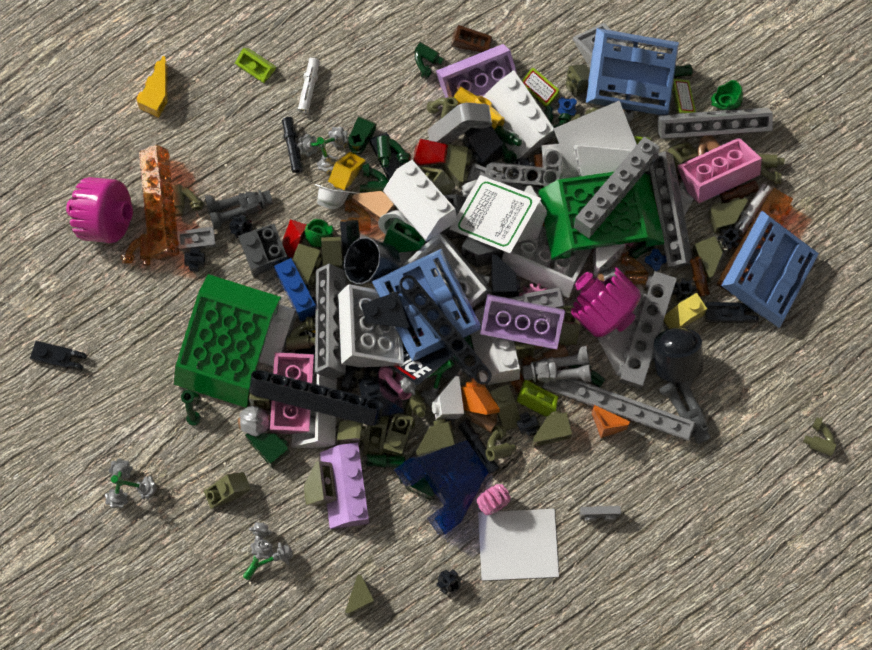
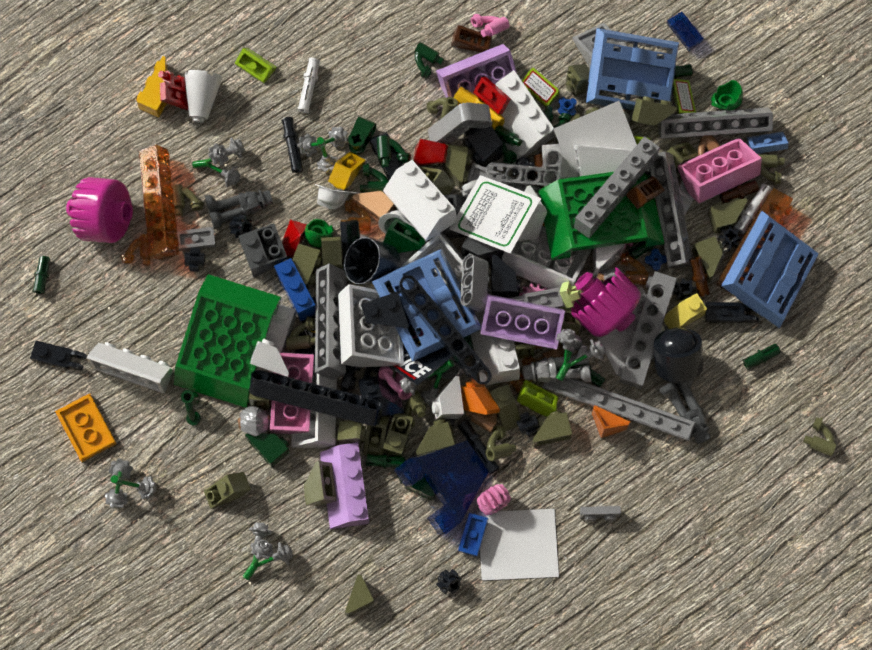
(41, 275): none -> dark green axle
(85, 427): none -> light orange tile
(130, 367): none -> white slope
(173, 90): none -> red plate
(201, 93): none -> white cone
(219, 154): none -> light grey plant
(268, 357): none -> white slope
(473, 534): none -> blue plate
(474, 282): none -> light grey beam
(492, 95): none -> red plate
(495, 24): none -> bright pink plant
(569, 294): none -> yellowish green tile
(573, 342): none -> light grey plant
(644, 193): none -> reddish brown slope
(651, 112): none -> olive slope
(684, 31): none -> clear blue plate
(761, 356): none -> dark green axle
(768, 142): none -> medium blue plate

